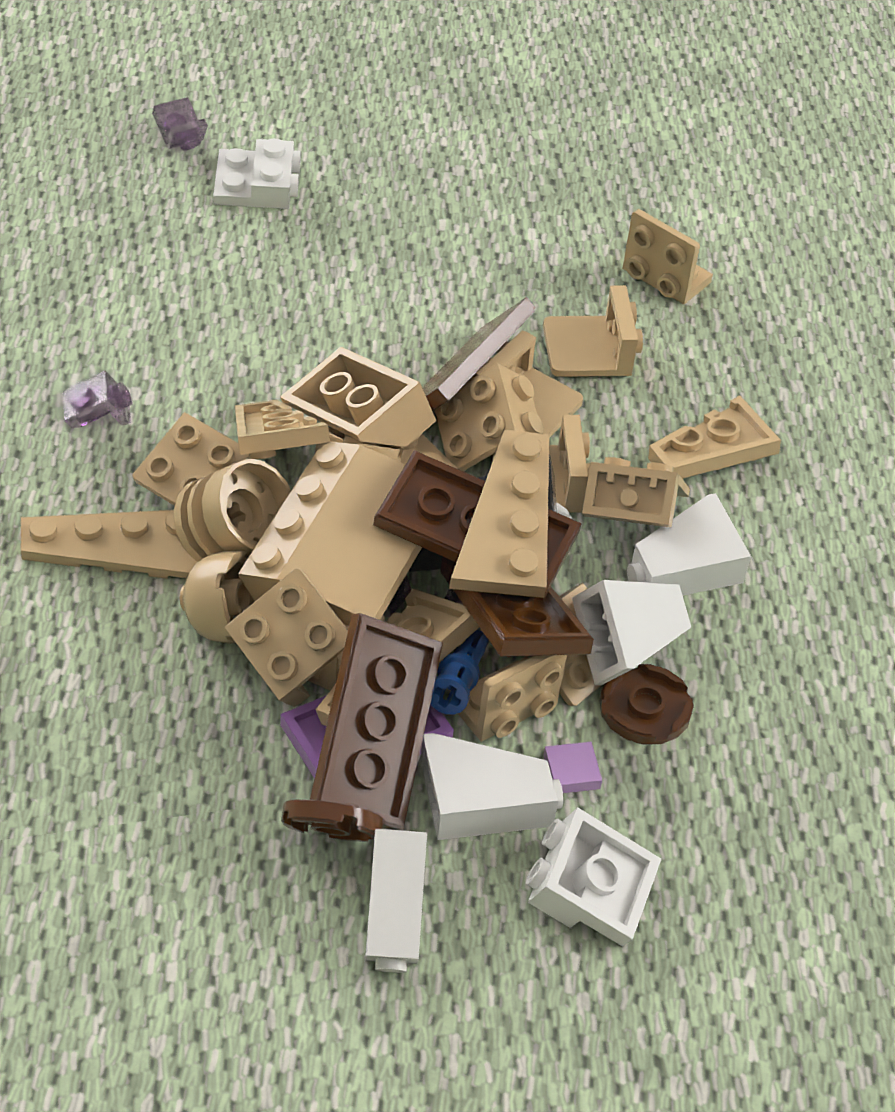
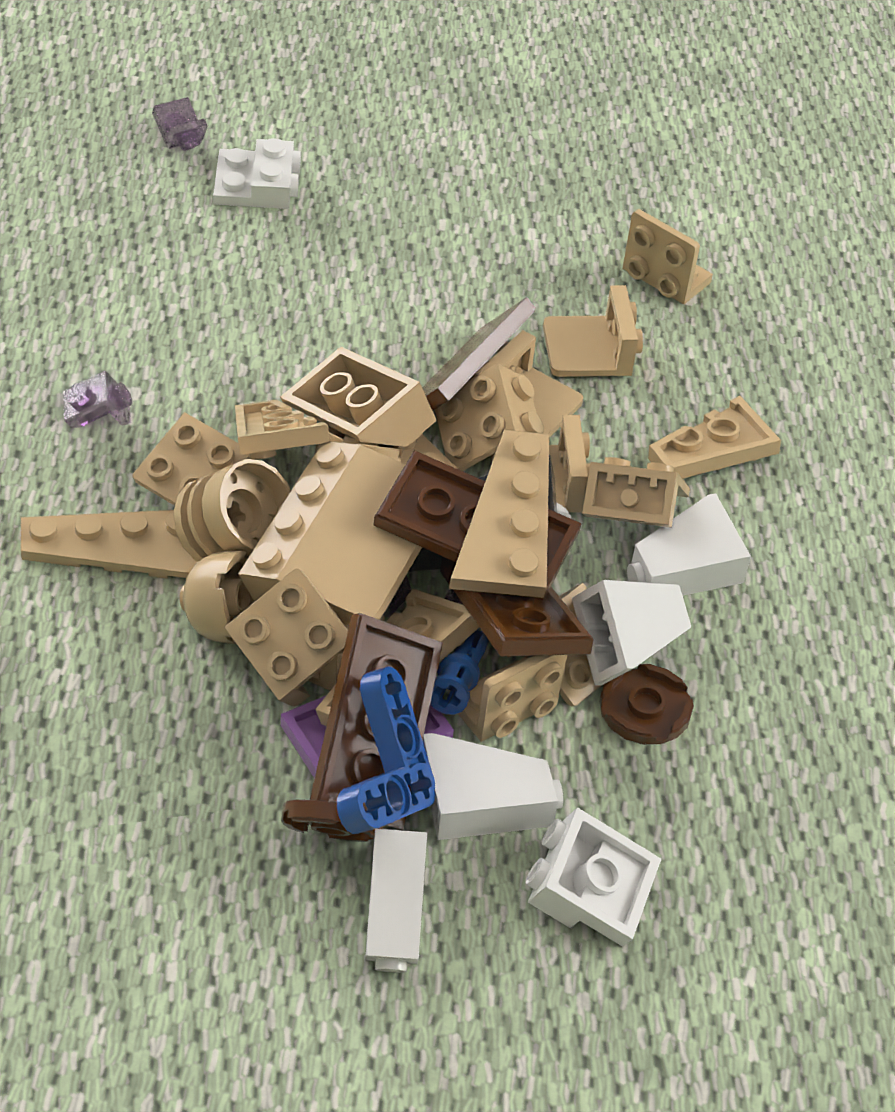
(400, 754): none -> blue beam
(574, 766): lavender tile -> none

